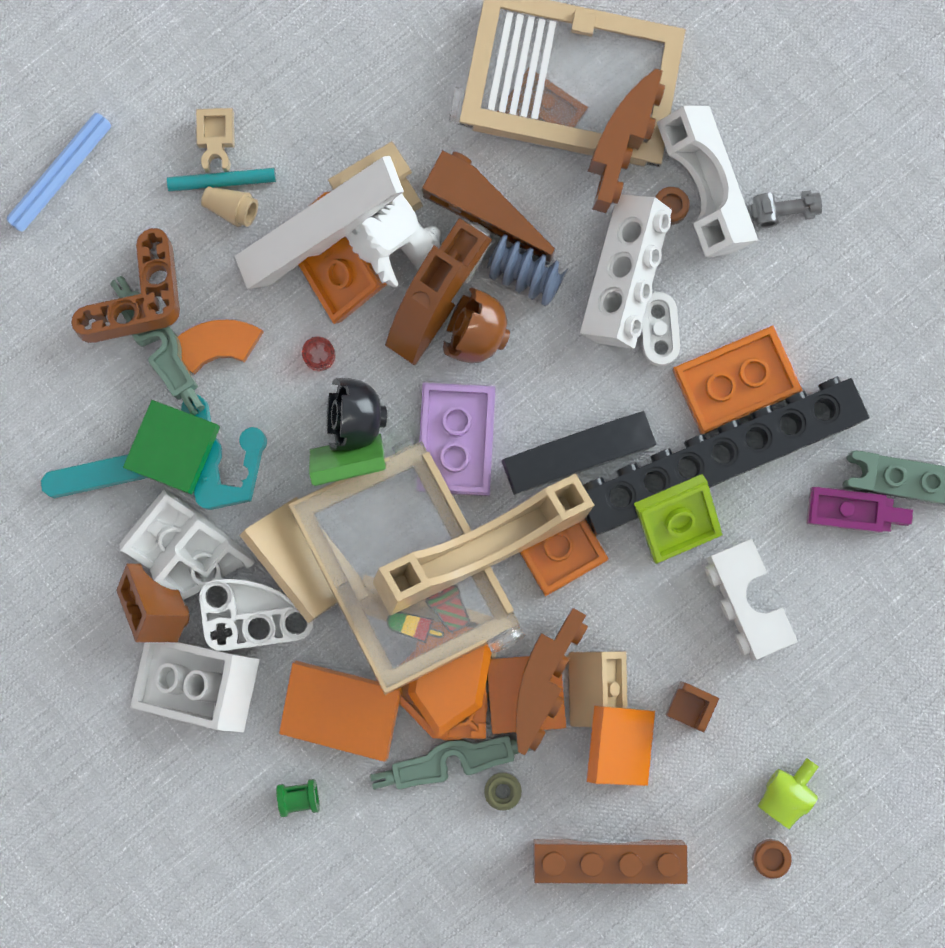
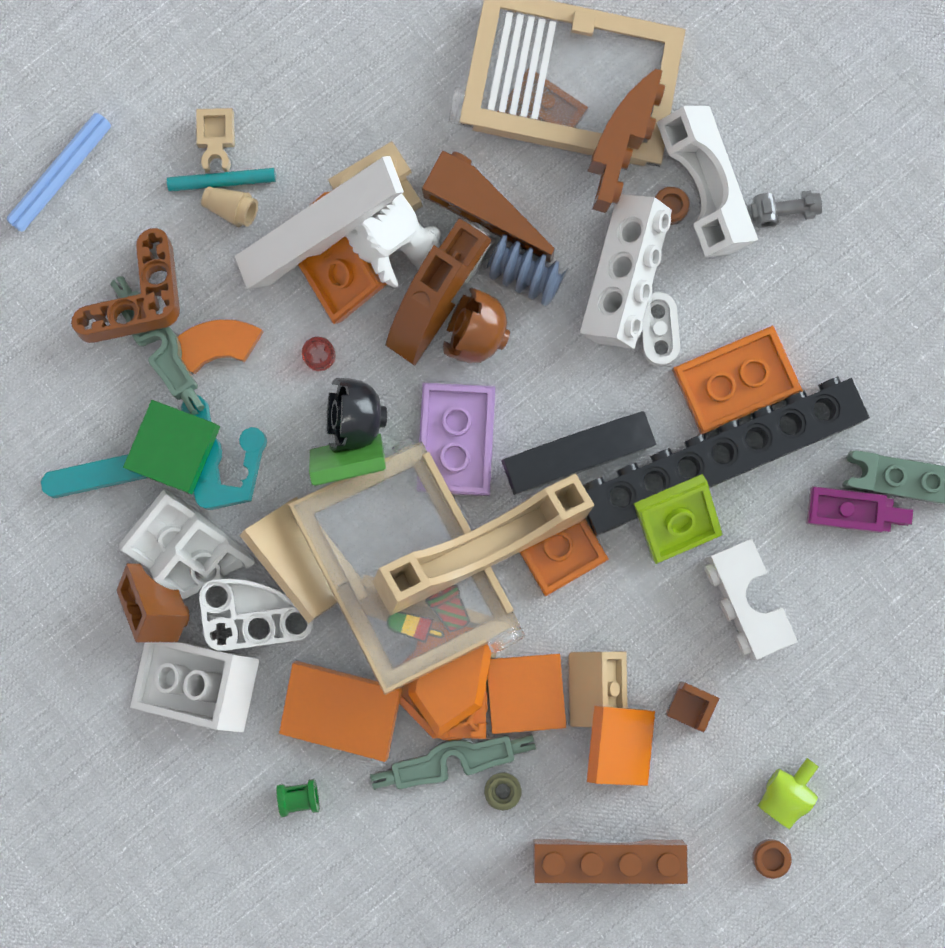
(538, 695): dark orange slope -> none

